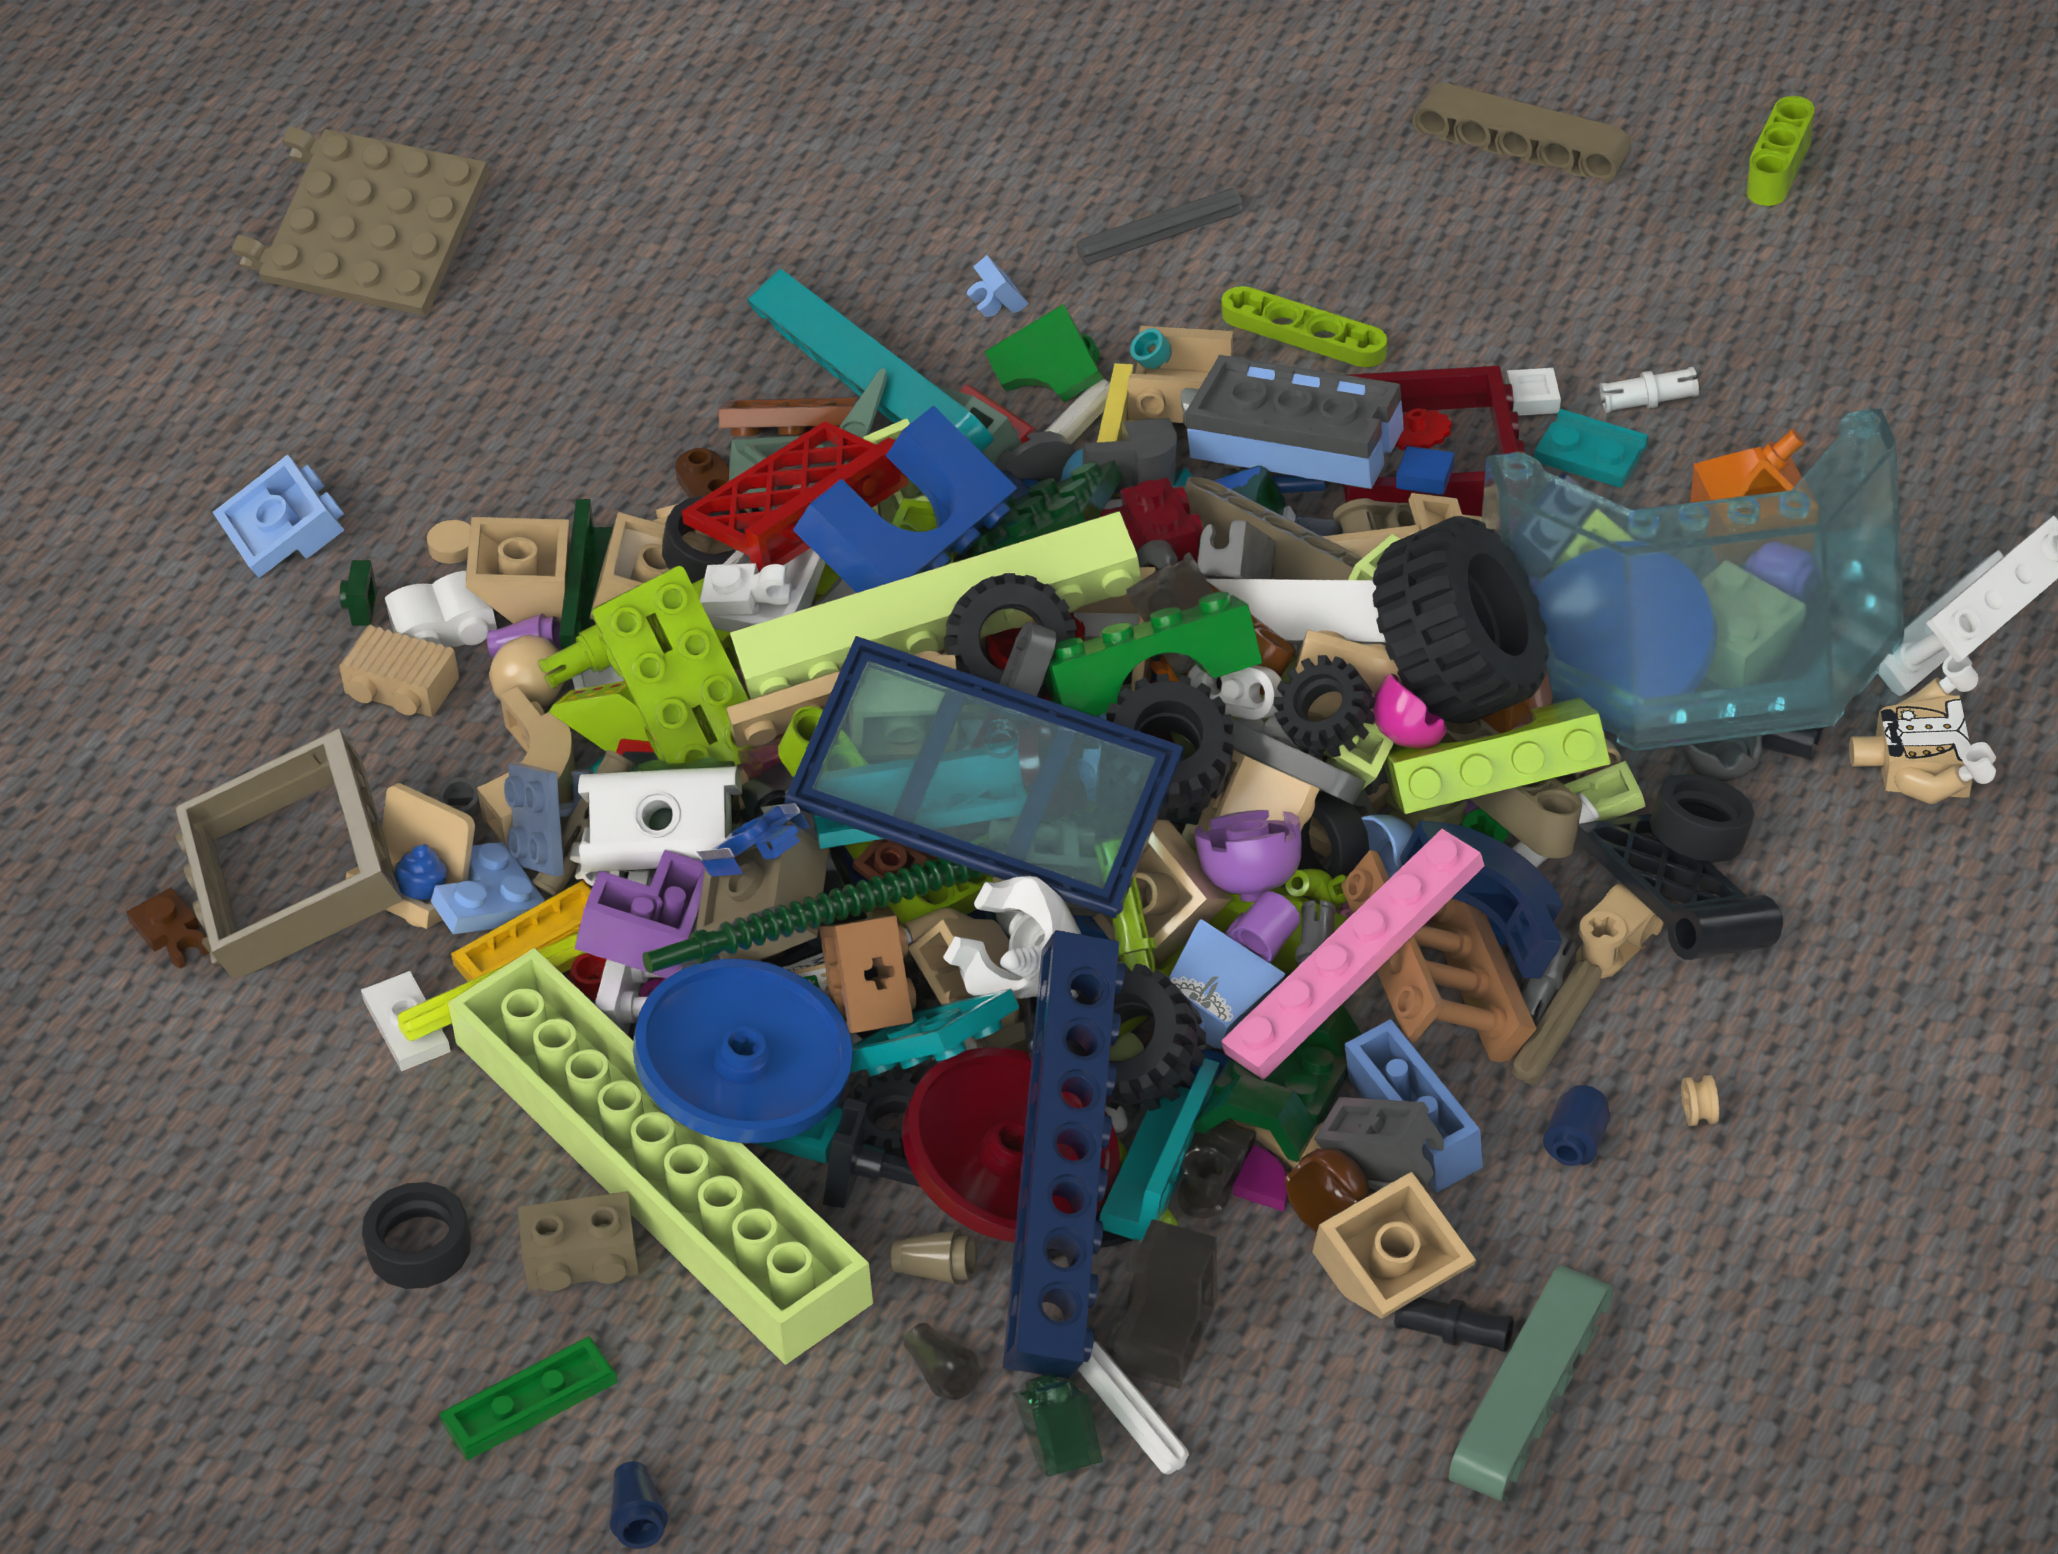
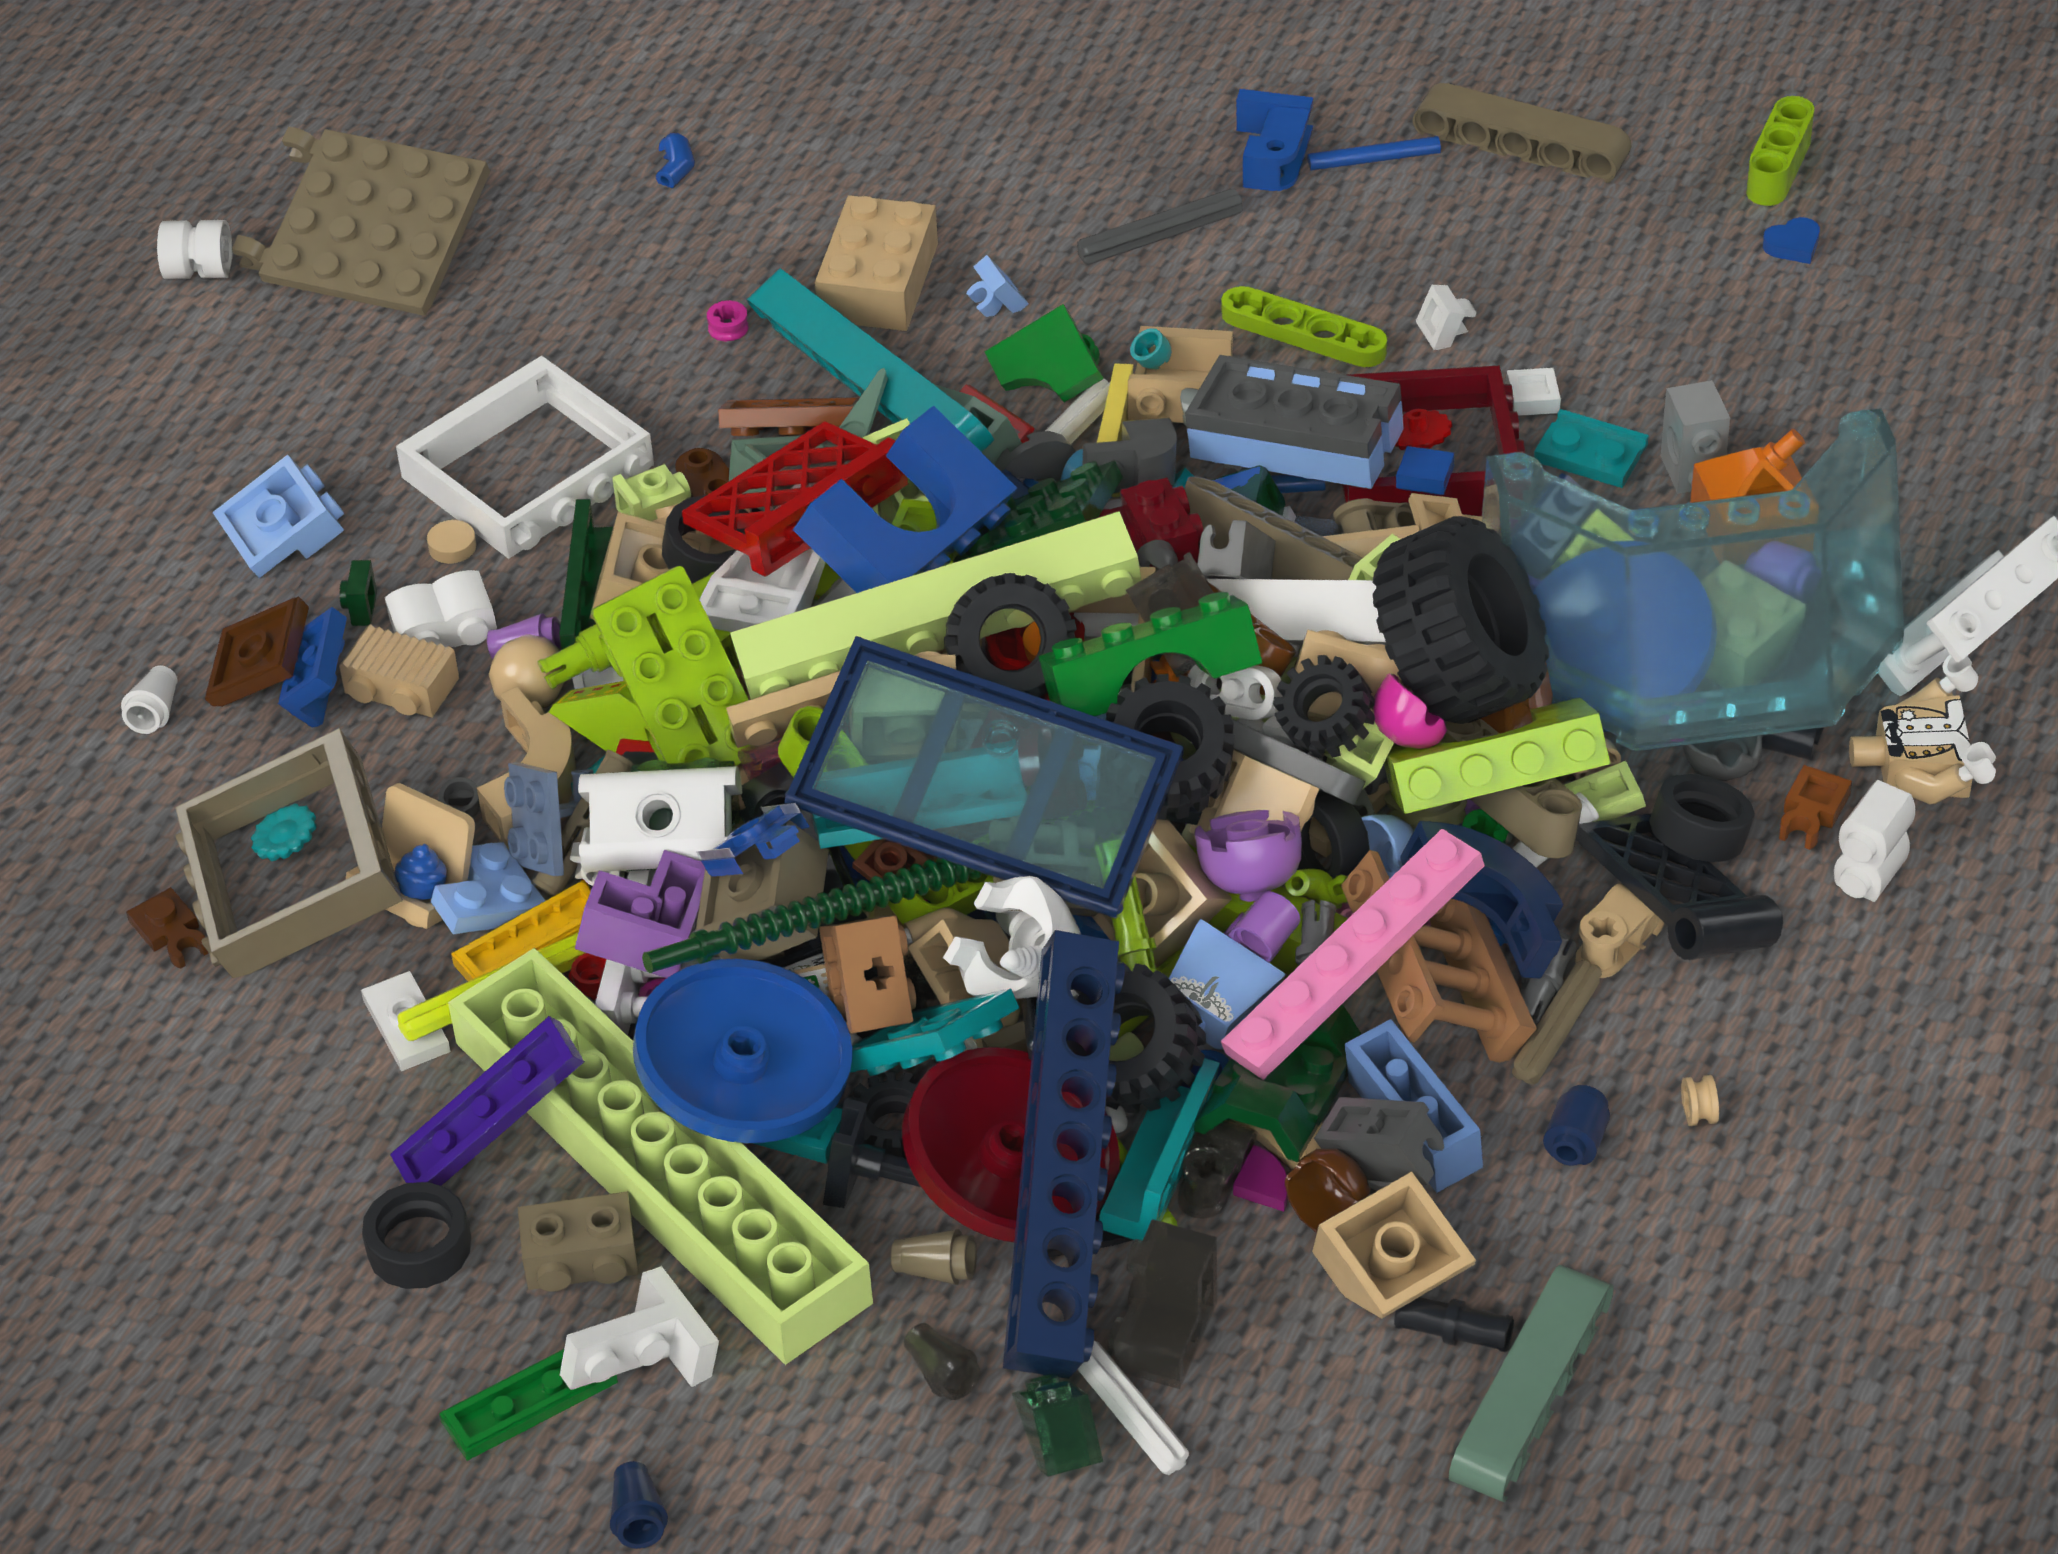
(150, 701): none -> white cone
(194, 249): none -> white wheel
(257, 652): none -> reddish brown tile
(283, 832): none -> teal piece
(315, 668): none -> blue bracket
(489, 1105): none -> dark purple plate
(494, 412): none -> white window
(519, 565): tan slope -> none
(650, 491): none -> yellowish green brick
(658, 1329): none -> white bracket
(680, 159): none -> blue arm
(727, 310): none -> dark pink bush
(737, 587): white plate -> none
(878, 261): none -> tan brick
(1029, 658): dark grey beam -> none
(1282, 138): none -> blue piece
(1374, 153): none -> blue bar
(1443, 316): none -> white tile
(1649, 389): white pin -> none
(1692, 430): none -> light grey brick
(1792, 241): none -> blue tile
(1813, 801): none -> dark orange plate
(1874, 841): none -> white brick

